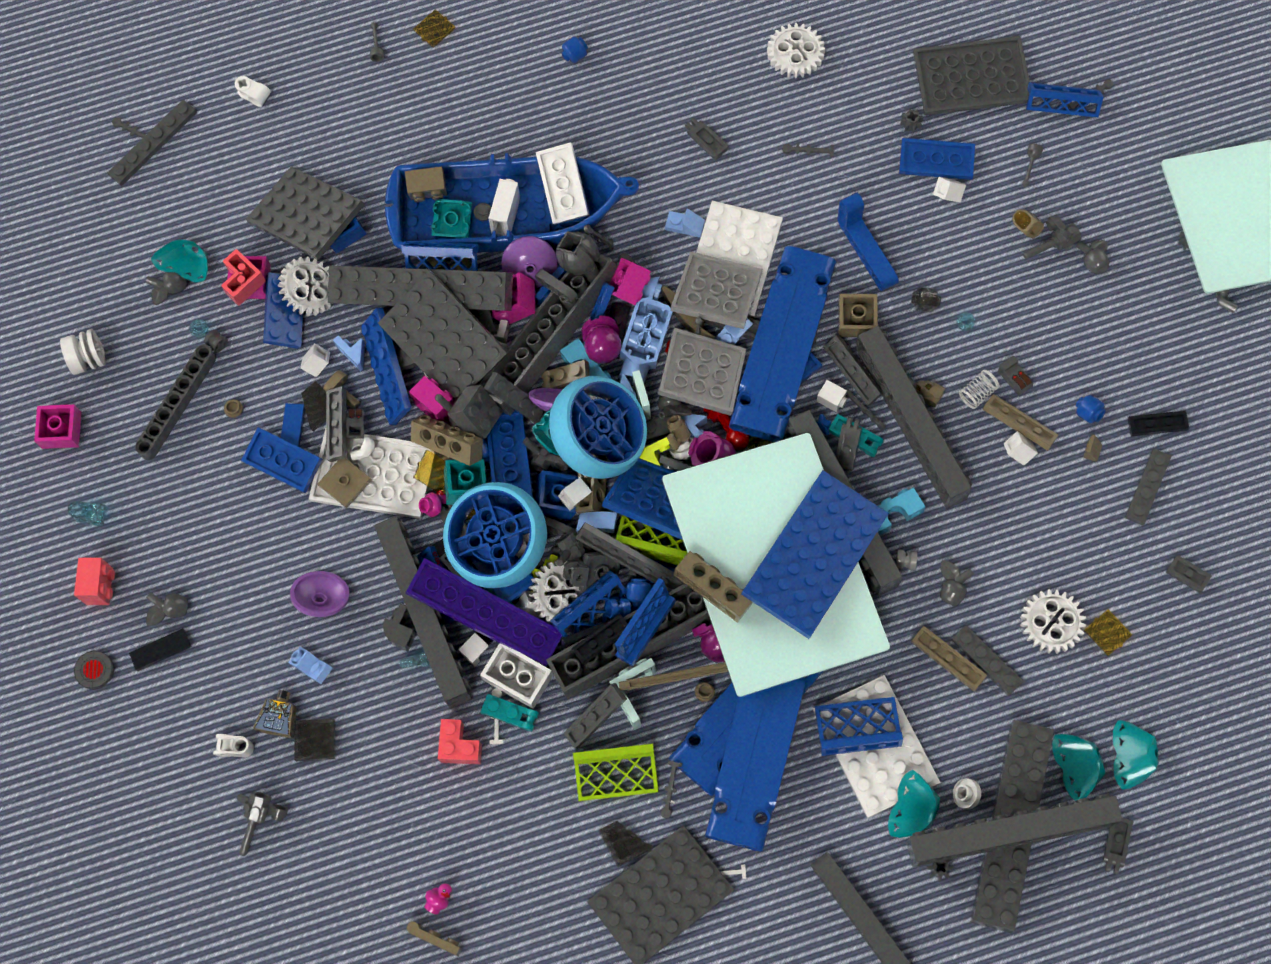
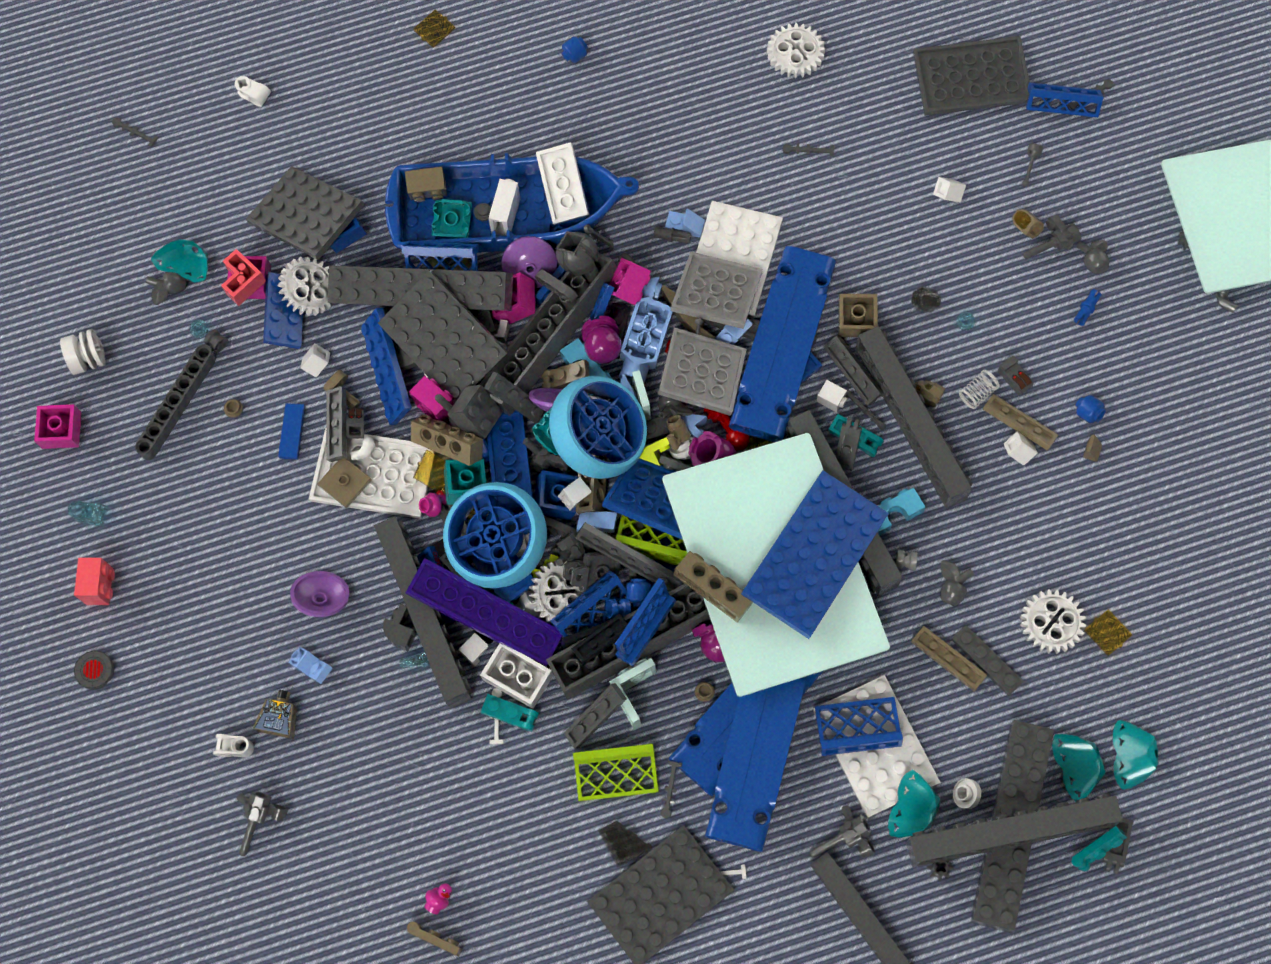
(152, 142): dark grey plate -> none
(160, 649): black tile -> none
(173, 607): dark grey piece -> none
(281, 460): blue plate -> none
(314, 740): clear smoke plate -> none
(315, 405): clear smoke wing -> none
(353, 353): light blue slope -> none
(376, 52): dark grey hinge -> none
(453, 747): coral brick -> none
(672, 234): none -> dark grey axle
(673, 676): dark tan piece -> none
(706, 138): dark grey hinge -> none
(823, 424): blue plant -> none
(850, 220): blue beam -> none
(852, 833): none -> dark grey piece
(911, 120): dark grey gear -> none
(937, 158): blue plate -> none
(1087, 307): none -> blue pin
(1098, 848): none -> teal plate
(1148, 487): dark grey plate -> none
(1158, 423): black tile -> none
(1188, 574): dark grey plate -> none

